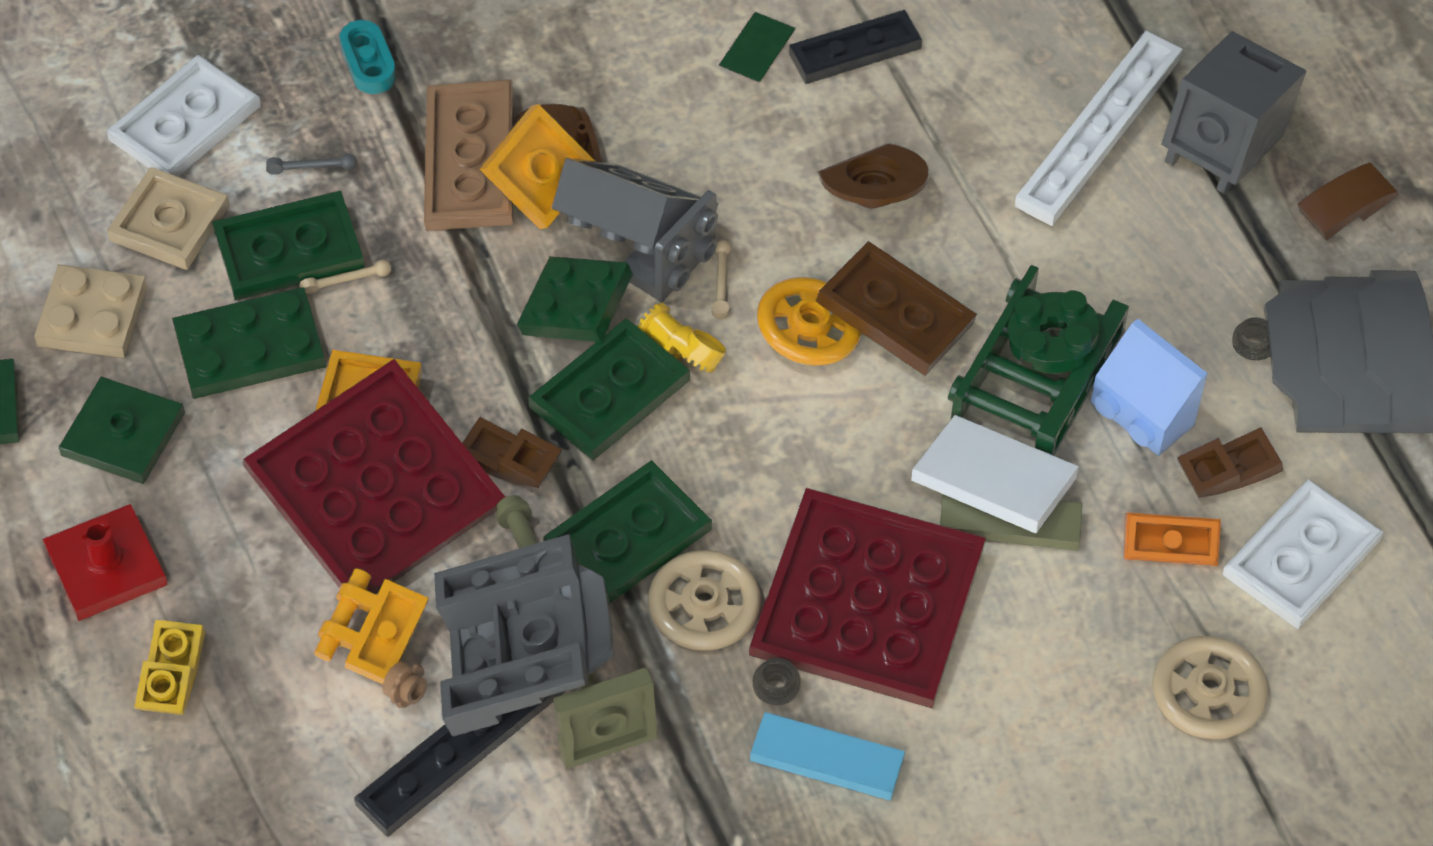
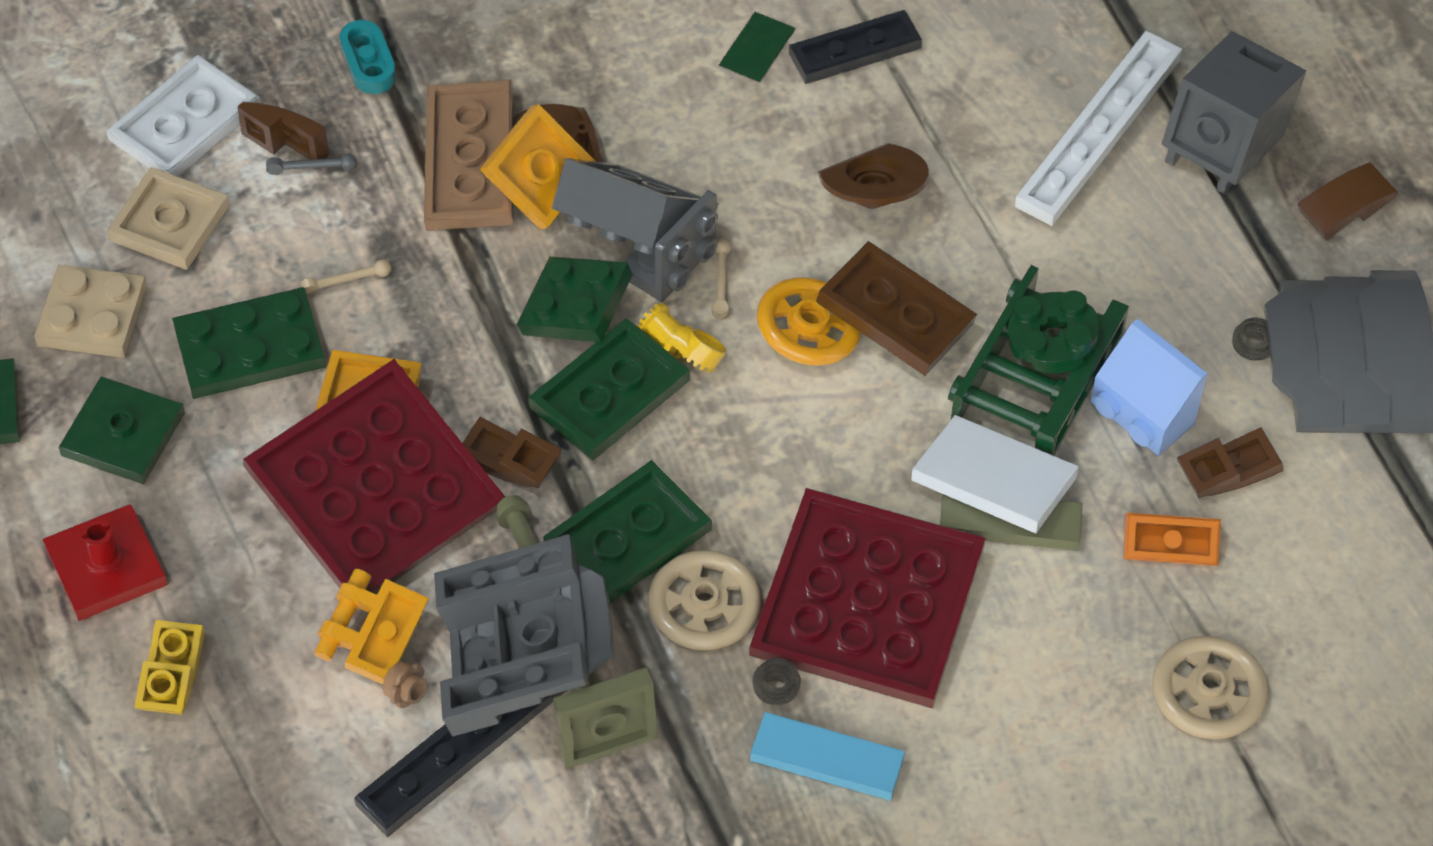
(275, 127): none -> reddish brown slope
(287, 245): dark green plate -> none
(1302, 554): white tile -> none

